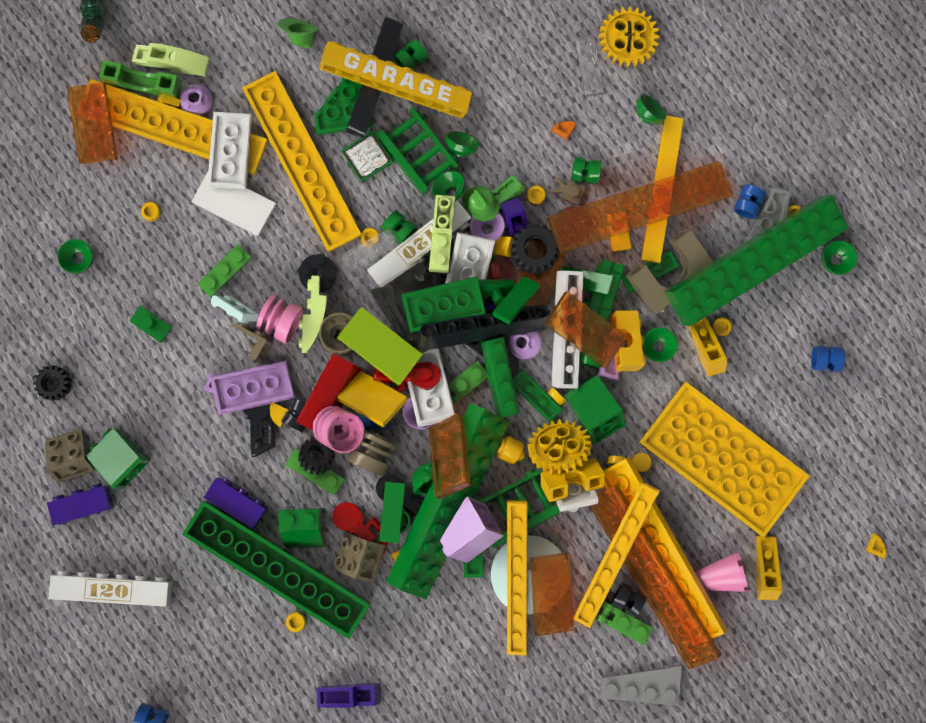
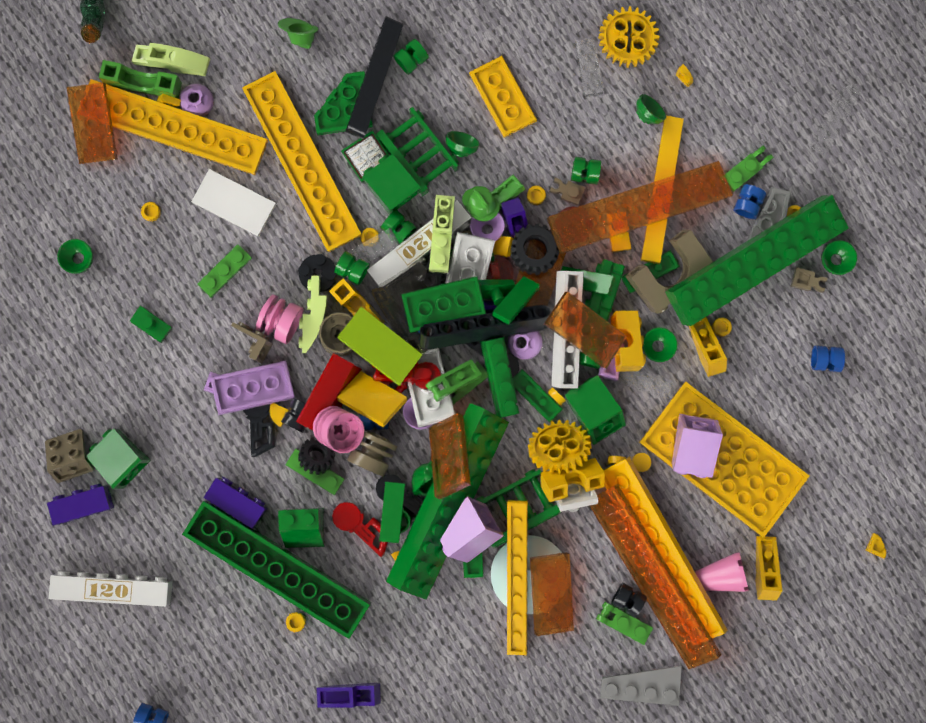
(41, 380): black tyre -> none
(229, 150): white tile -> none
(235, 308): light aqua plate -> none
(351, 298): none -> yellow arch
(354, 269): none -> green wheel
(359, 558): dark tan bracket -> none
(391, 183): none -> green slope
(395, 79): yellow brick -> none
(447, 182): green piece -> none
(454, 380): none -> bright green plate
(502, 96): none -> yellow tile
(510, 450): yellow head -> none
(564, 129): orange tile -> none
(616, 554): yellow tile -> none
(684, 75): none -> yellow tile
(696, 446): none -> lavender slope
(746, 169): none -> bright green hinge
(805, 280): none -> dark tan plate

